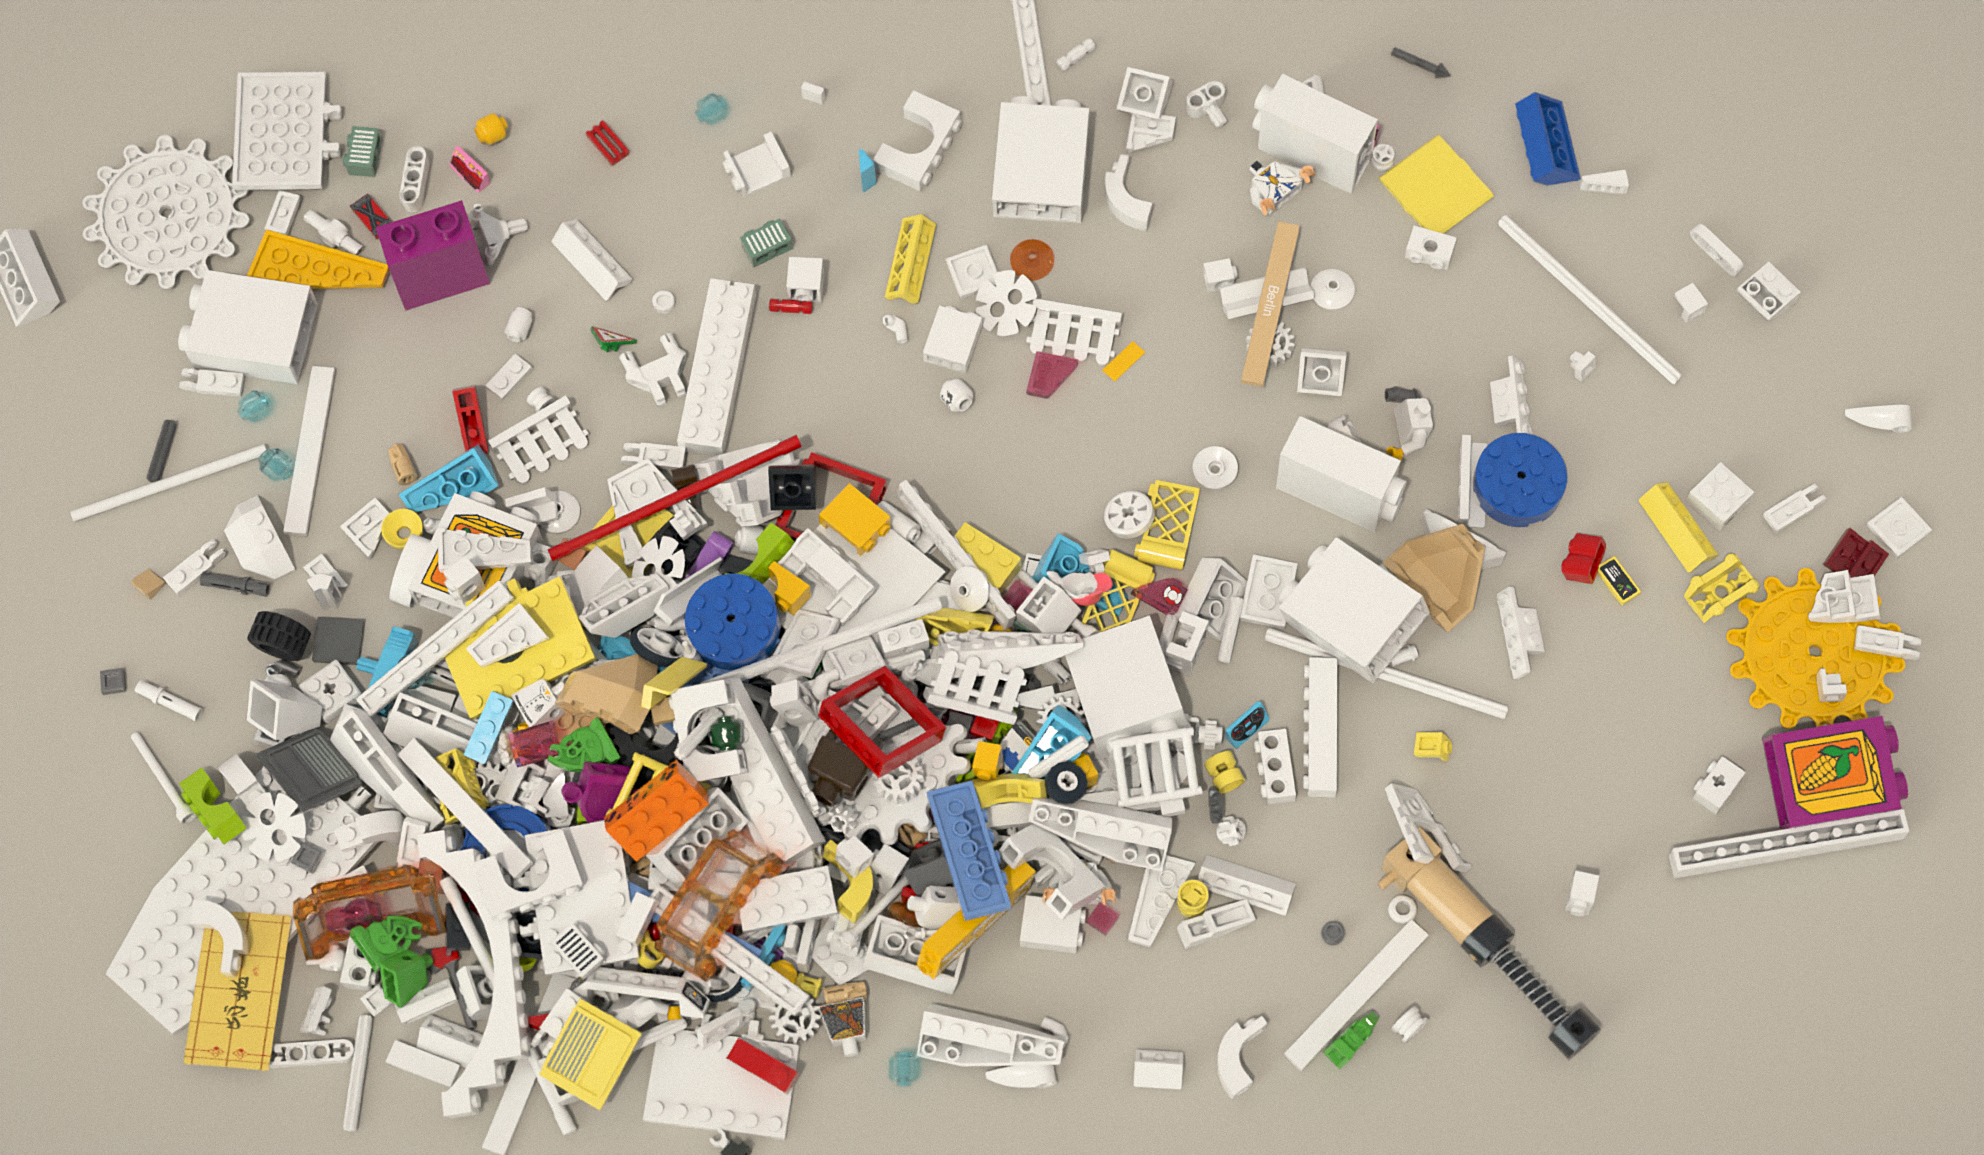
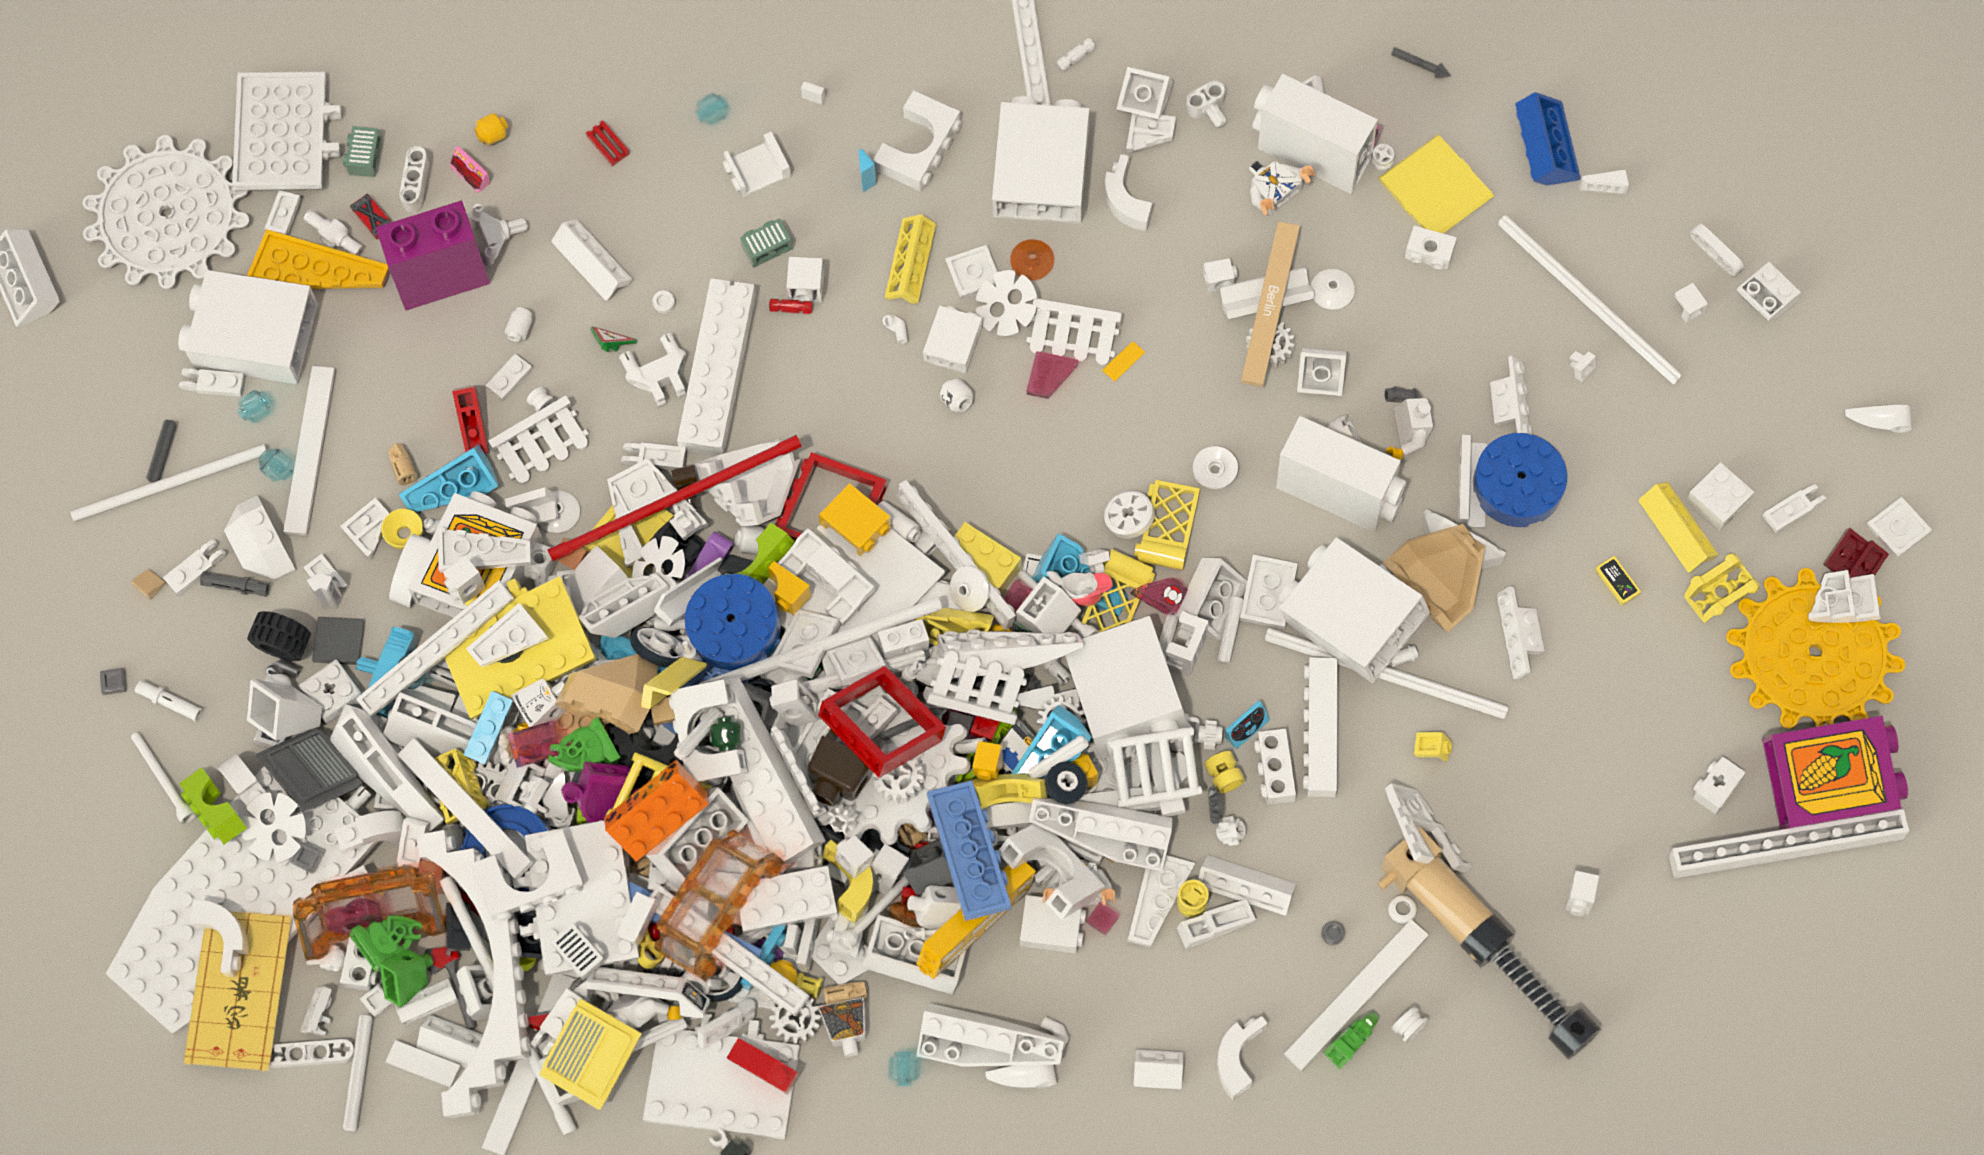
(792, 487): black brick -> none
(821, 683): white arm -> none
(1584, 558): red brick -> none
(1830, 687): white panel -> none
(1886, 642): white hinge -> none

